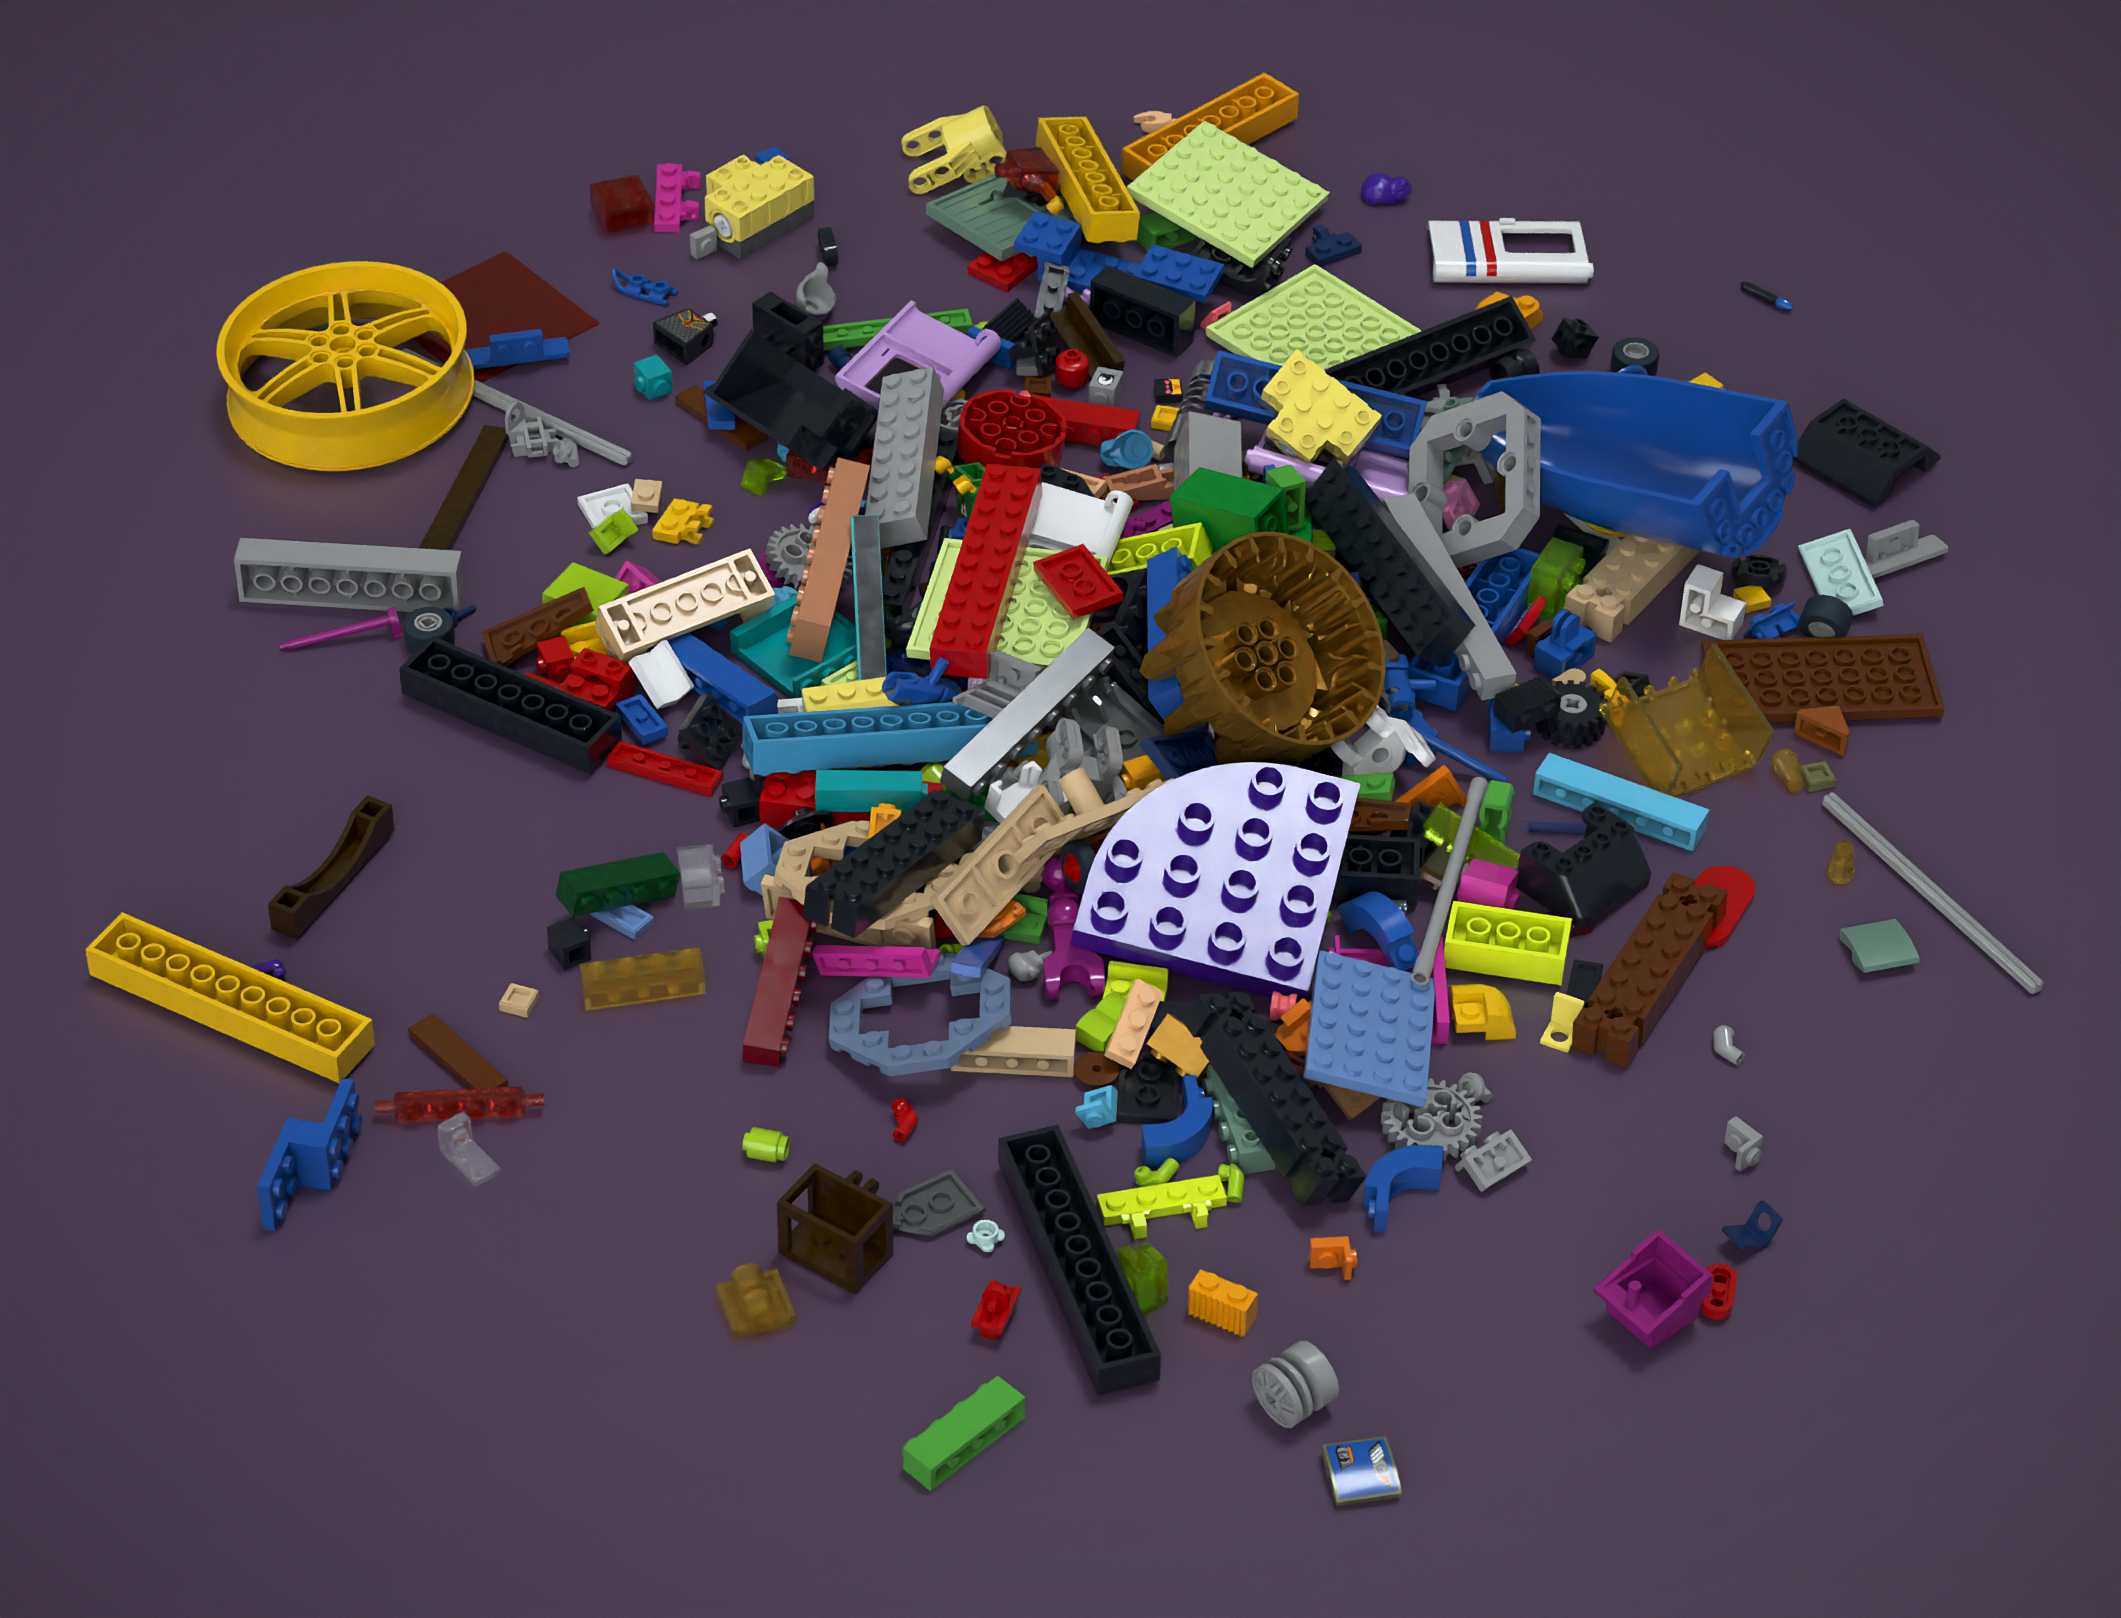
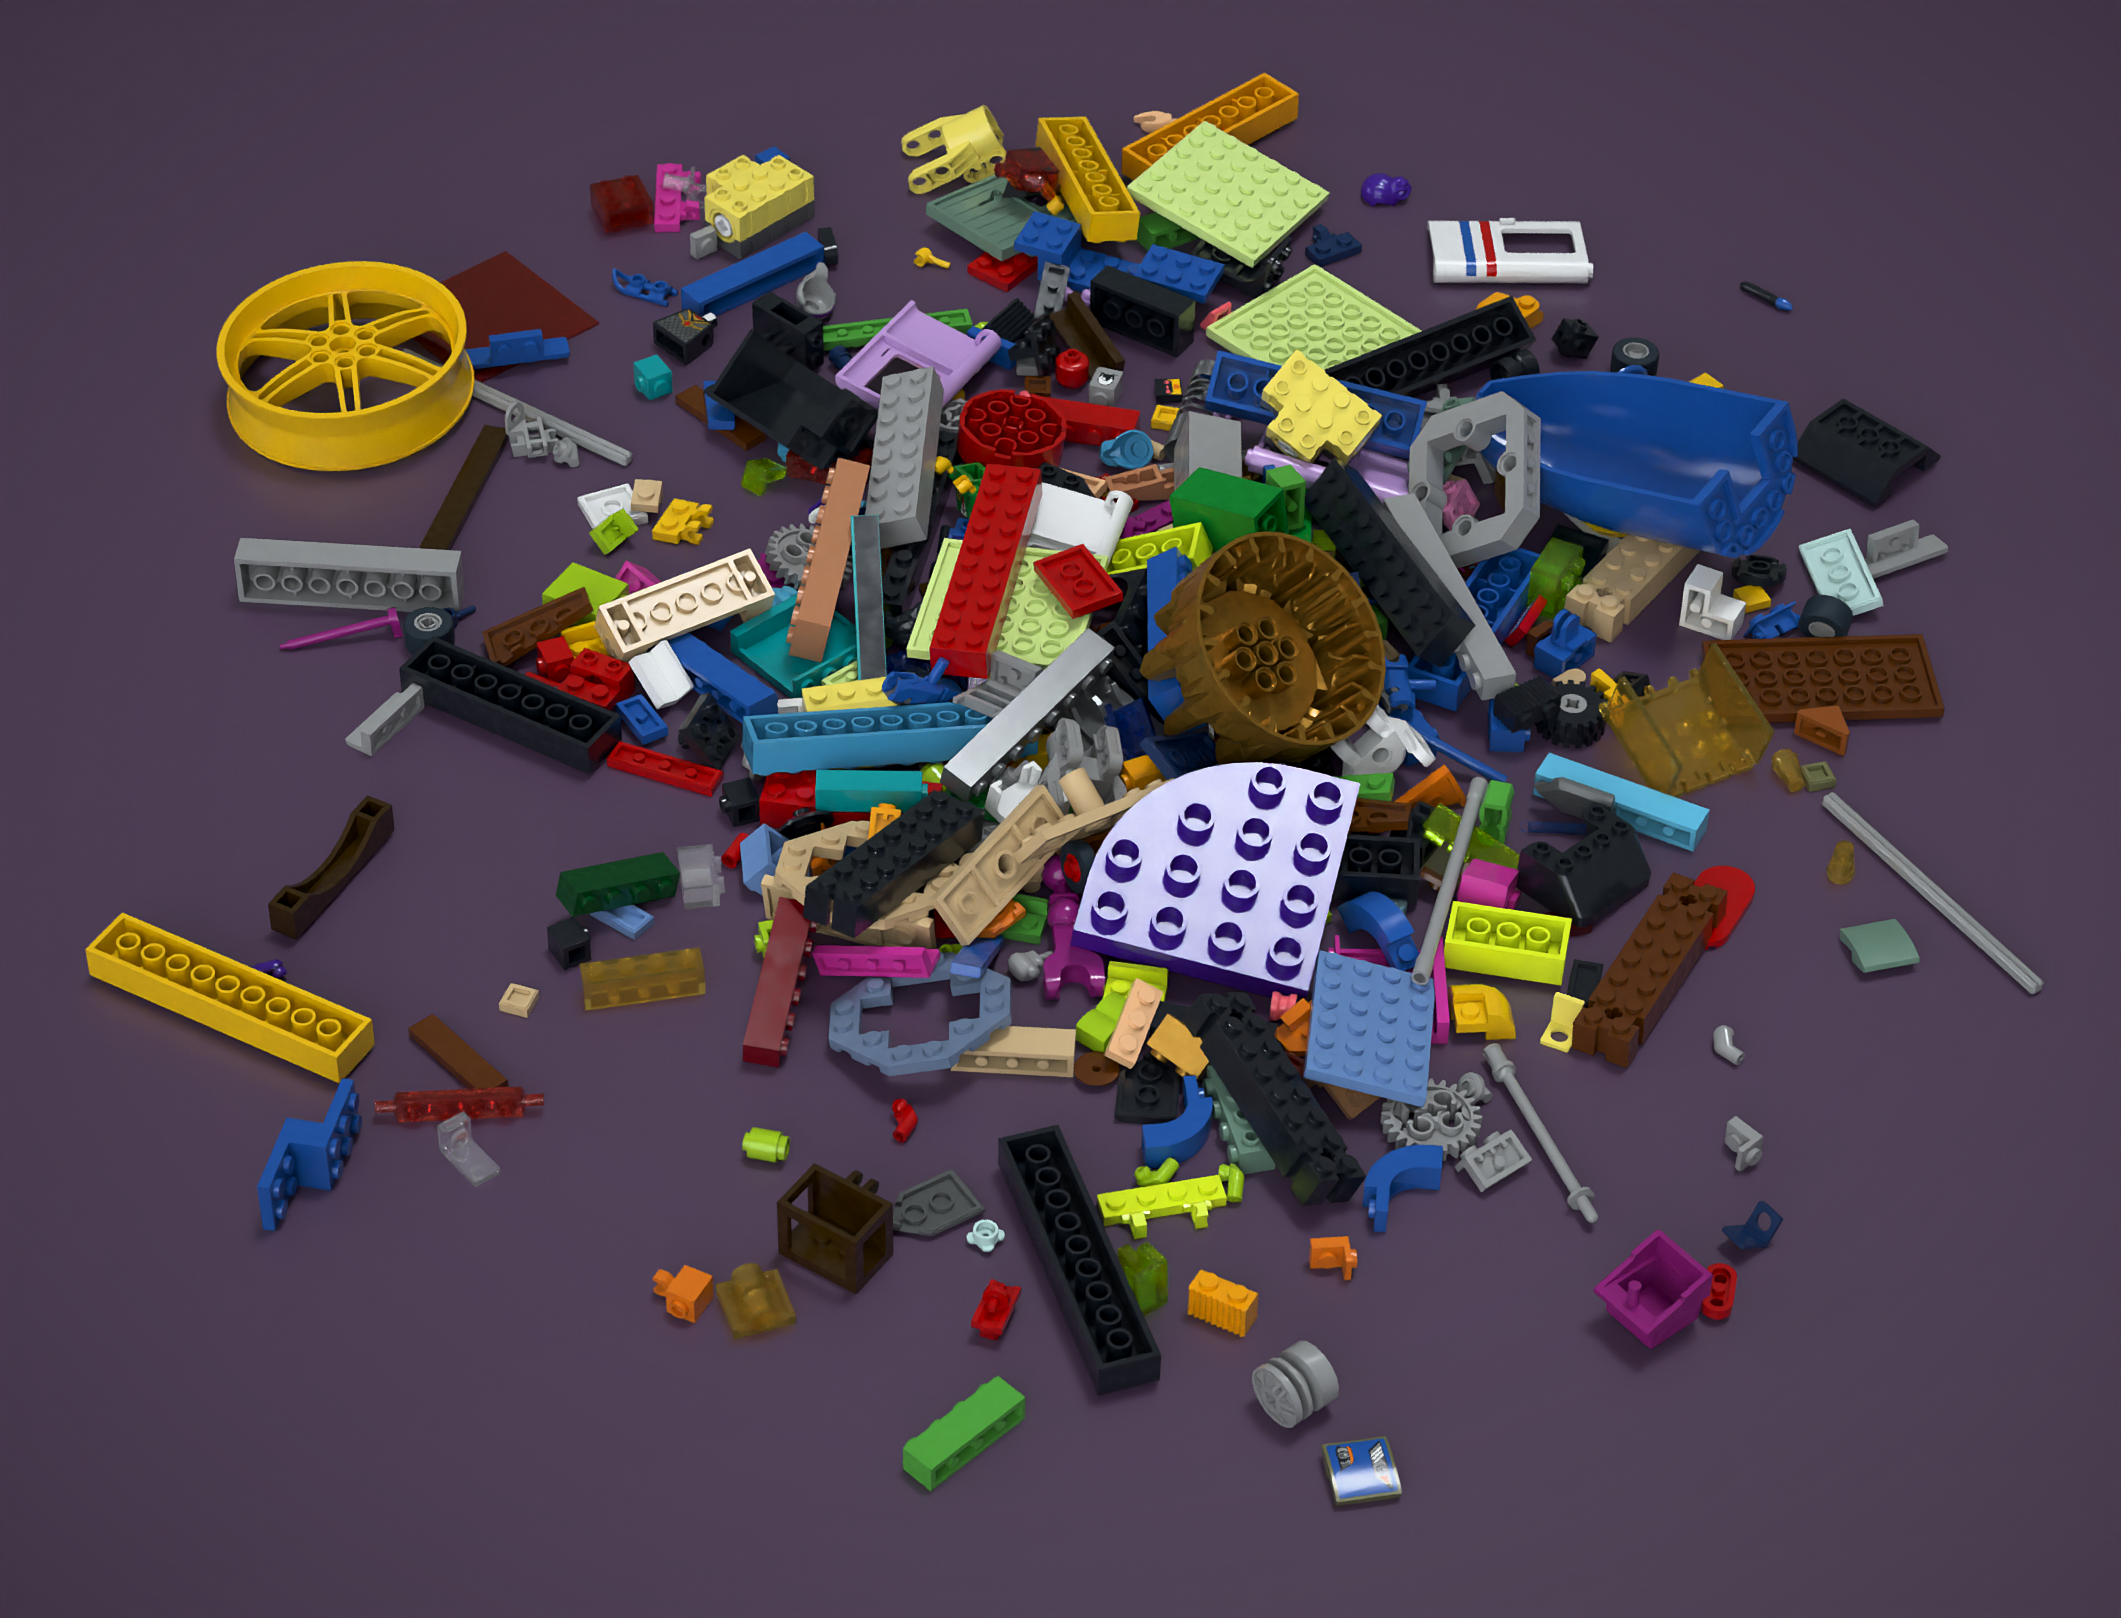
(387, 720): none -> light grey panel
(685, 184): none -> clear bracket
(686, 1293): none -> orange brick
(753, 276): none -> blue brick
(925, 255): none -> yellow hand
(1098, 1107): medium azure bracket -> none
(1133, 726): none -> clear blue bracket
(1504, 1071): none -> light grey bar
(1574, 797): none -> dark grey tile

